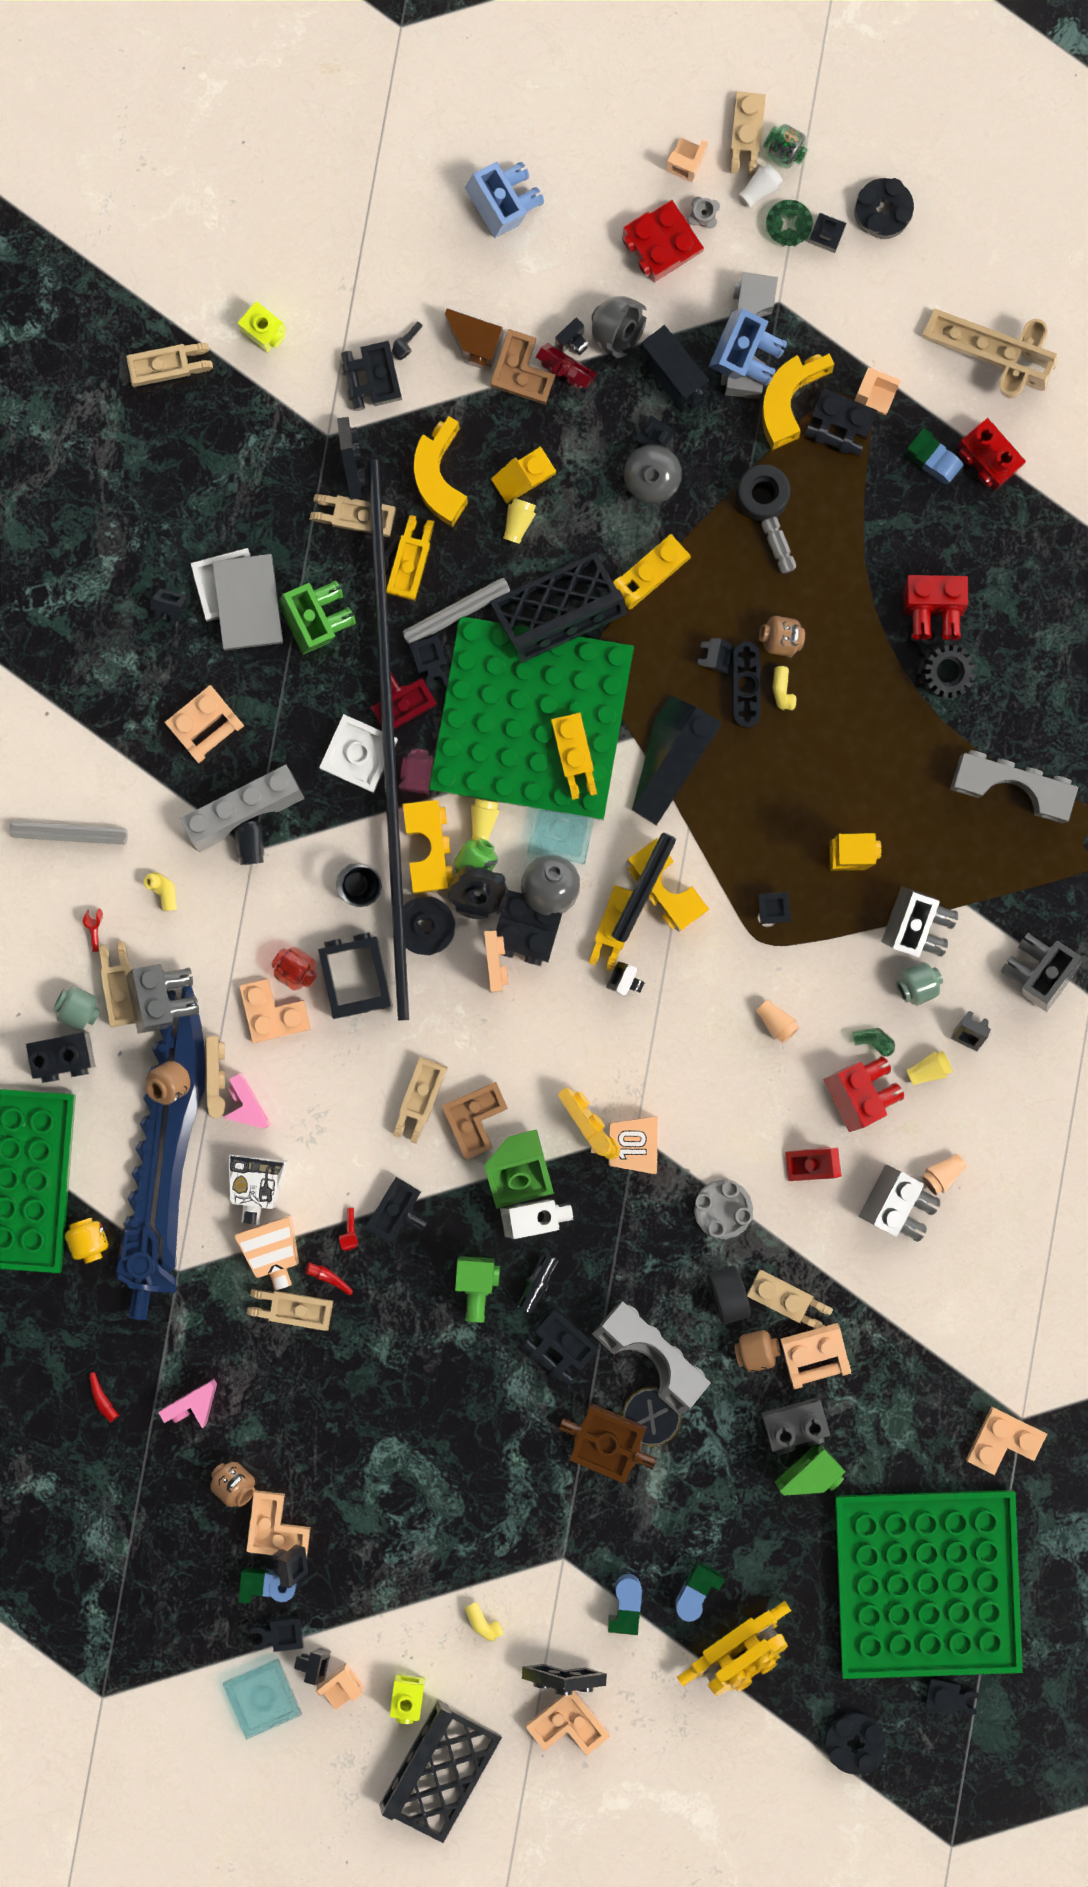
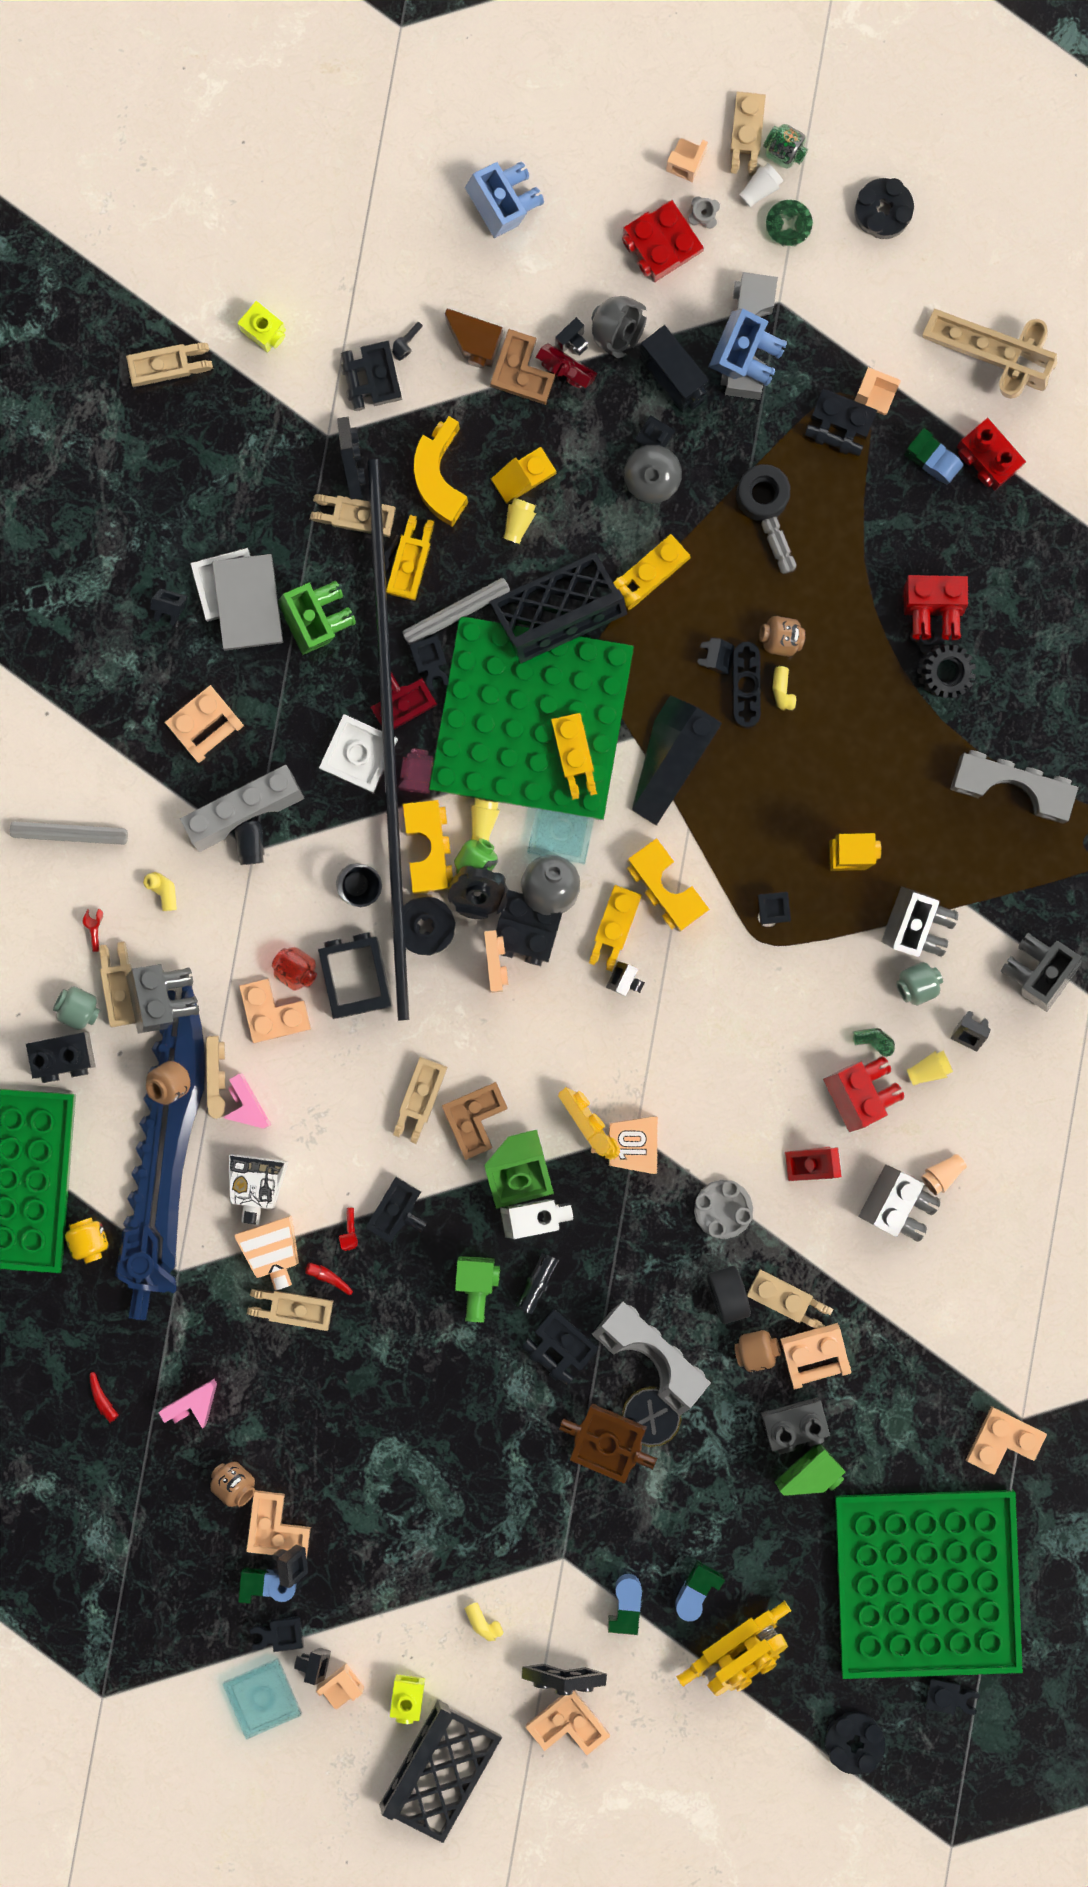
(644, 887): black axle -> none
(777, 415): yellow arch -> none
(778, 1022): light nougat cone -> none
(827, 232): black tile -> none

